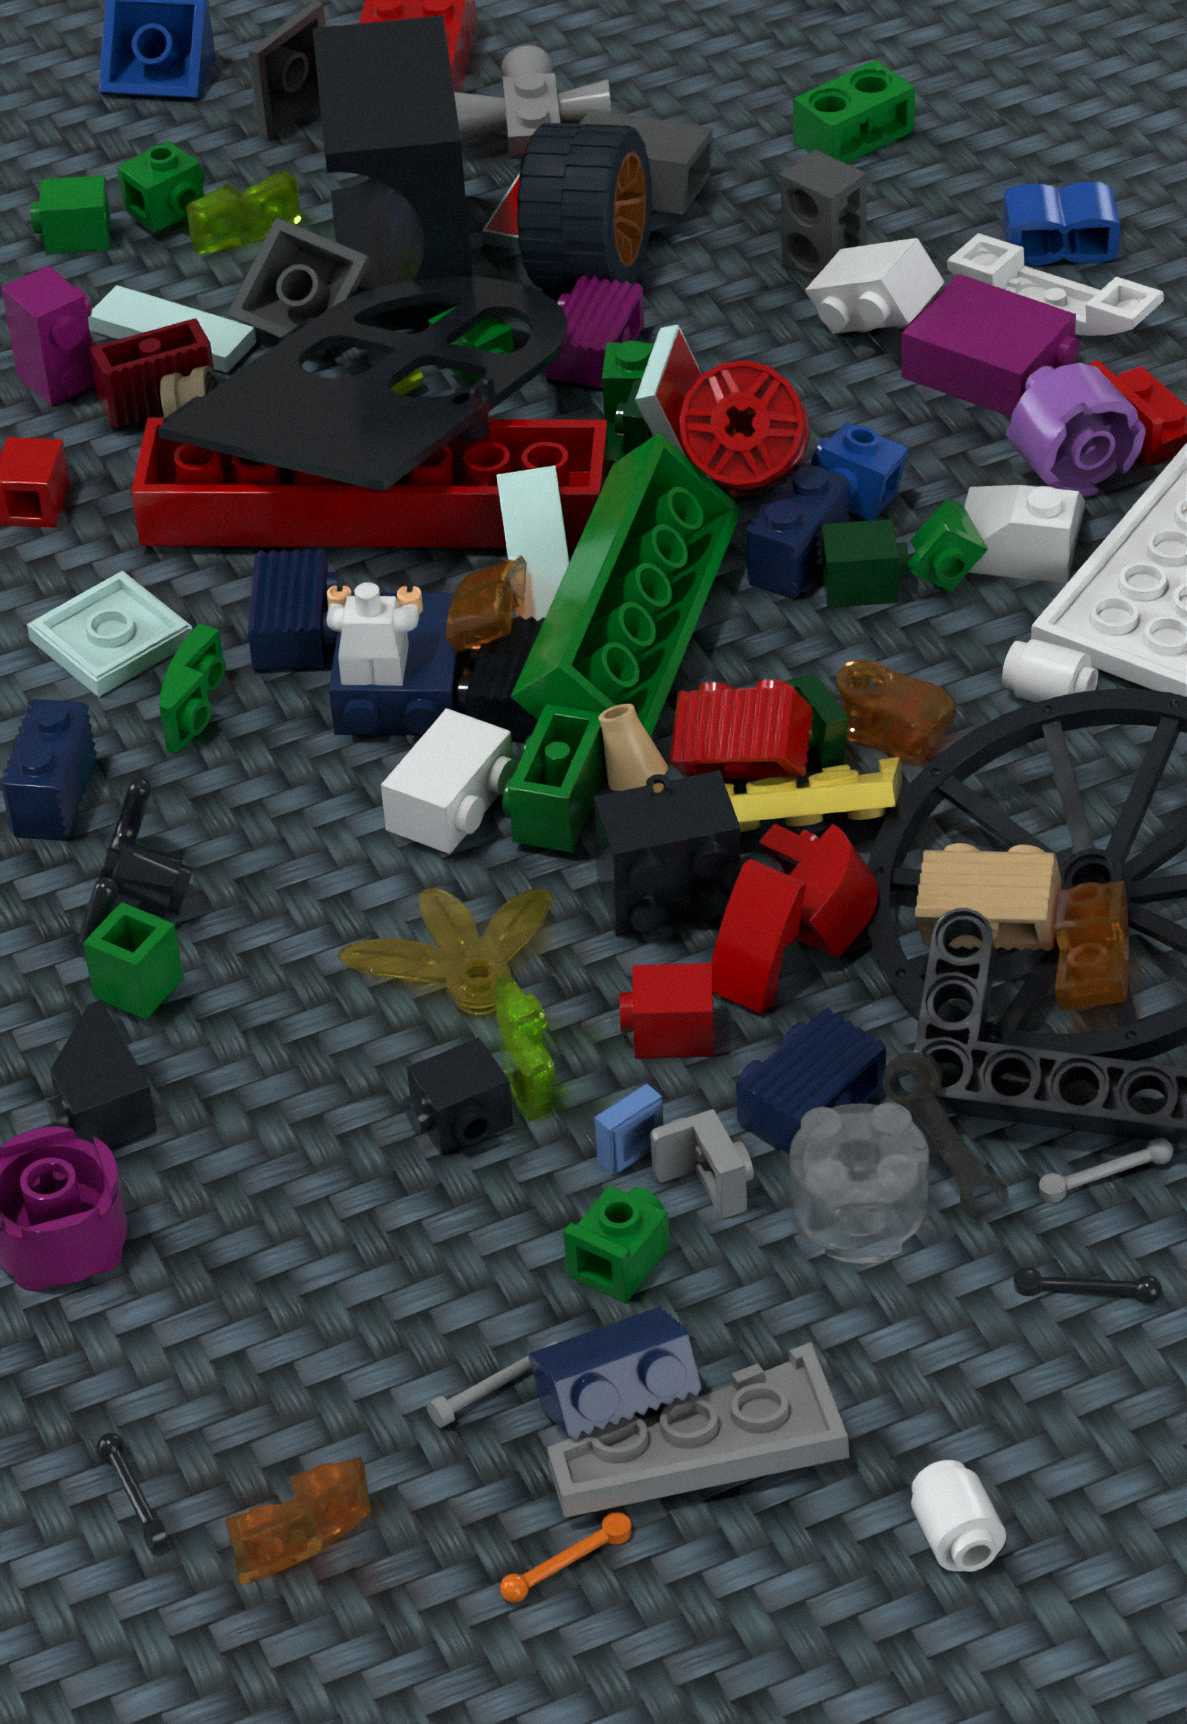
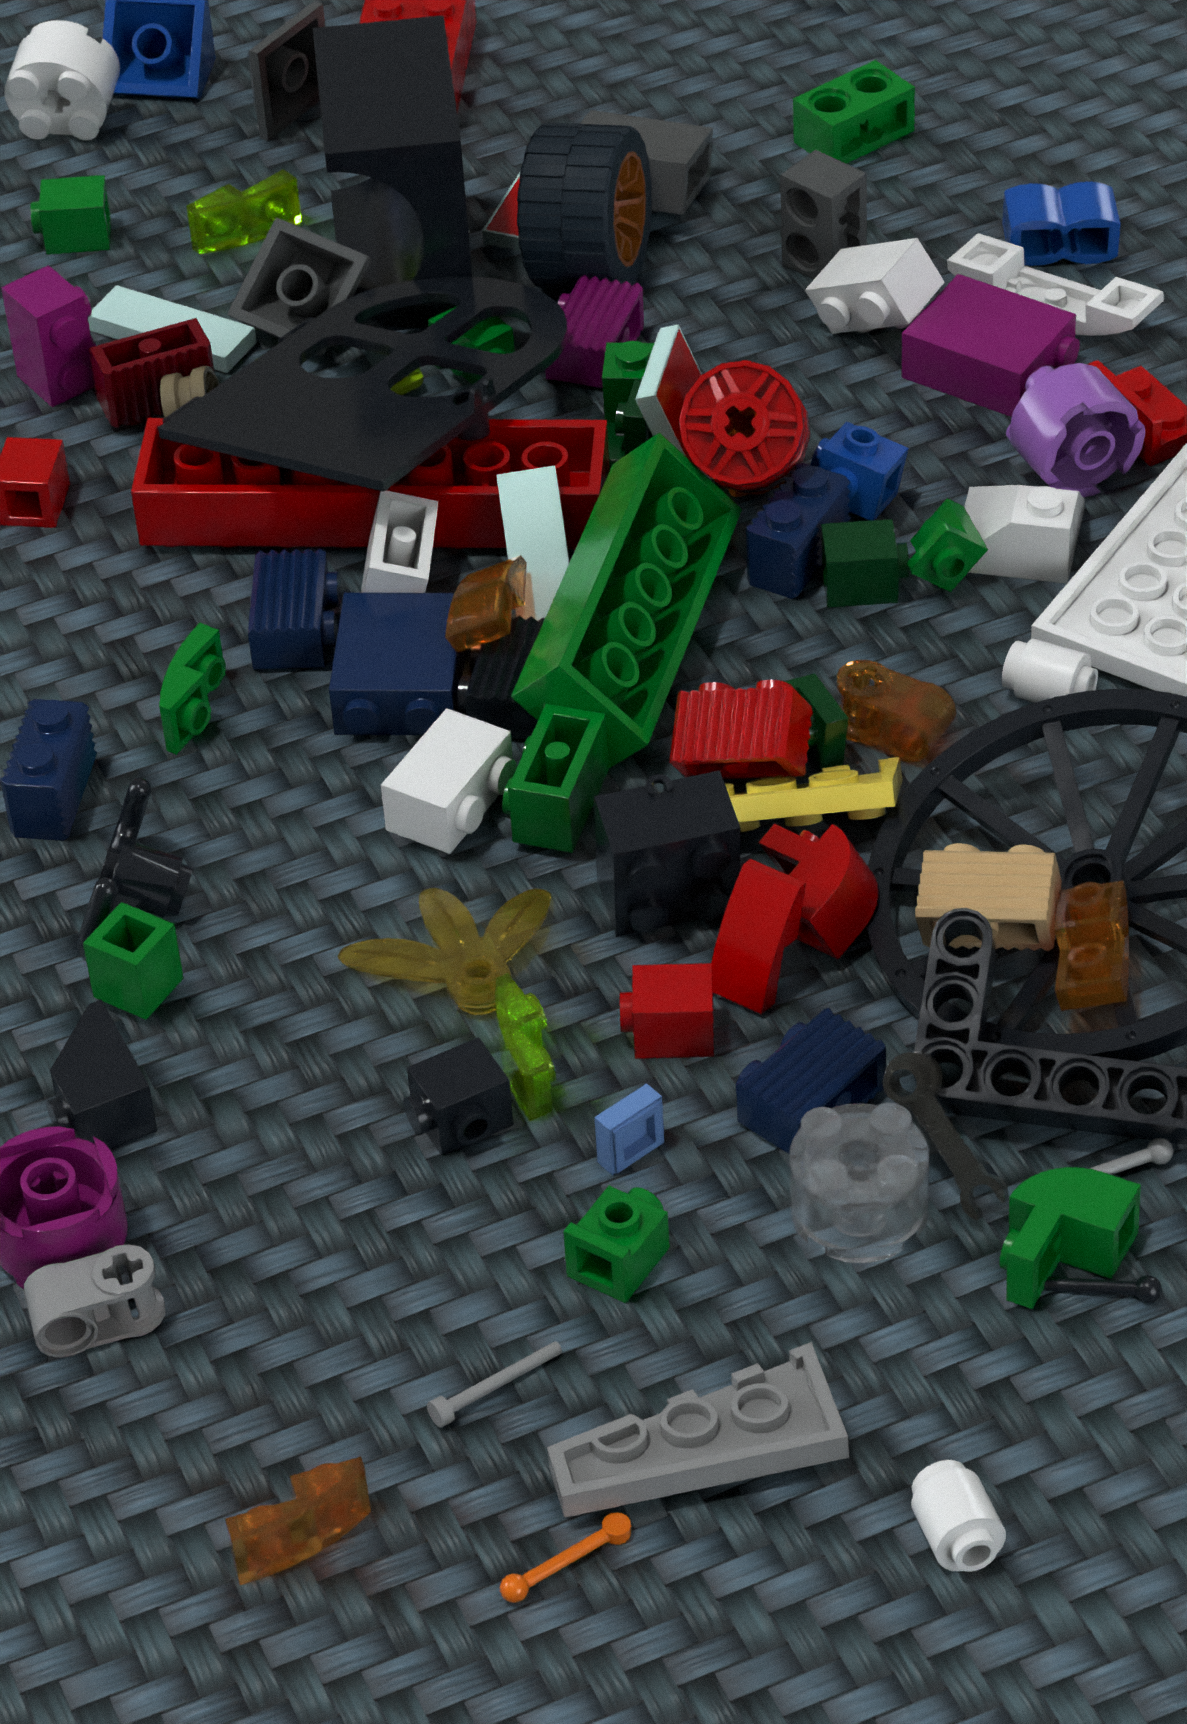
(61, 81): none -> white brick
(87, 1303): none -> light grey piece
(109, 633): light aqua tile -> none
(111, 1448): black hinge -> none
(160, 185): green brick -> none
(373, 632): white piece -> none
(400, 544): none -> white brick
(527, 101): light grey brick -> none
(615, 1372): dark blue brick -> none
(629, 750): tan cone -> none
(705, 1148): light grey bracket -> none
(1069, 1219): none -> green brick

